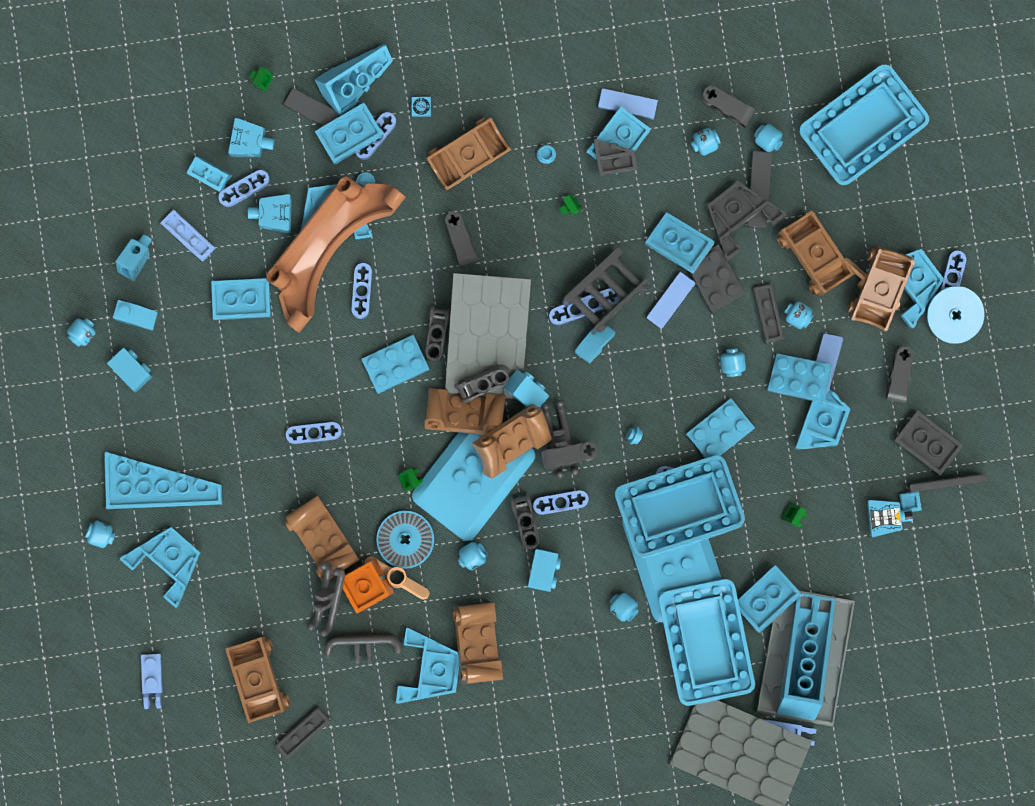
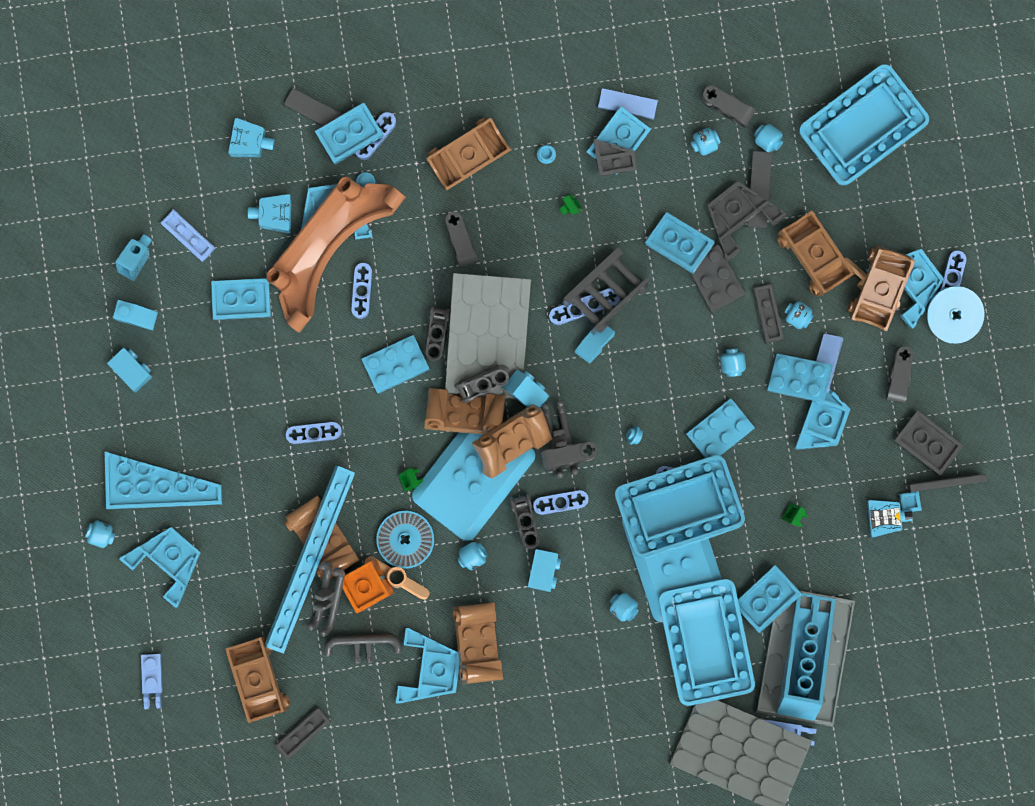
(81, 332): medium azure head -> none
(209, 173): medium azure hinge -> none
(234, 200): light blue beam -> none
(261, 78): green tile -> none
(309, 559): none -> medium azure plate
(348, 81): medium azure wedge -> none
(421, 106): medium azure tile -> none
(670, 300): light blue tile -> none

